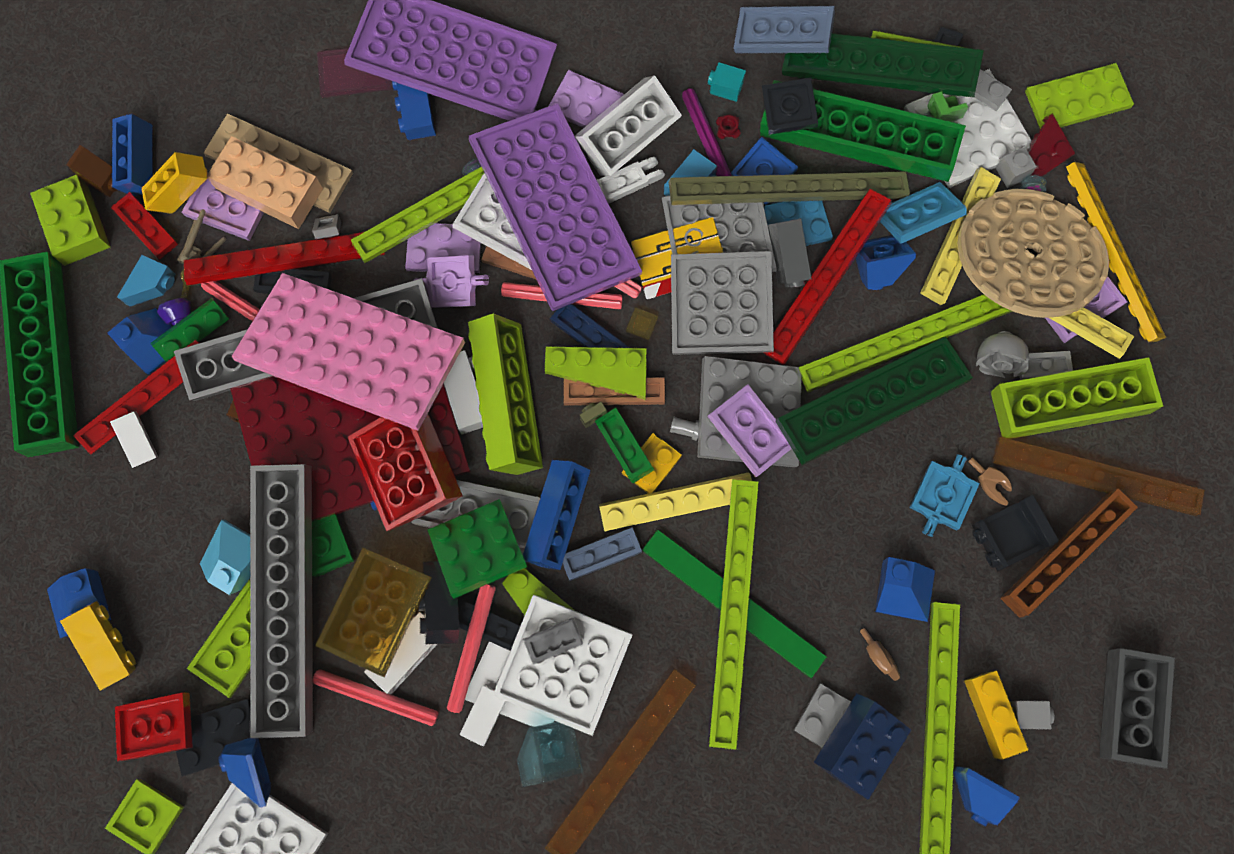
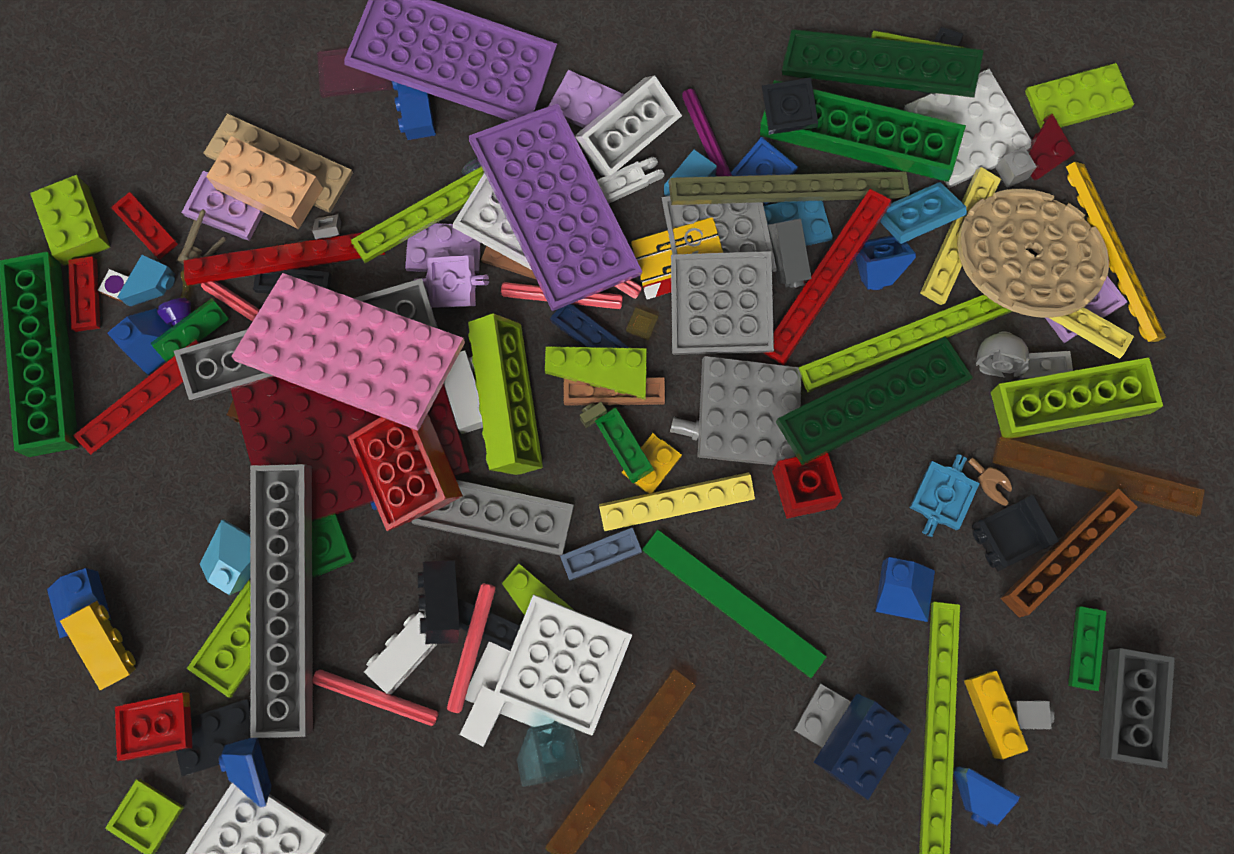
(84, 294): none -> red plate
(92, 170): reddish brown slope -> none
(112, 284): none -> tile
(131, 154): blue brick -> none
(134, 439): white tile -> none
(174, 182): yellow brick -> none
(373, 612): clear yellow slope -> none
(476, 548): green plate -> none
(553, 641): flat silver plate -> none
(556, 514): blue brick -> none
(723, 122): dark red plate -> none
(726, 81): teal brick -> none
(733, 615): lime plate -> none
(750, 430): lavender plate -> none
(784, 29): sand blue plate -> none
(807, 486): none -> red brick
(881, 656): medium nougat hand -> none
(946, 108): bright green panel -> none
(991, 91): light grey plate -> none
(1034, 183): clear light blue tile -> none
(1087, 648): none -> green plate

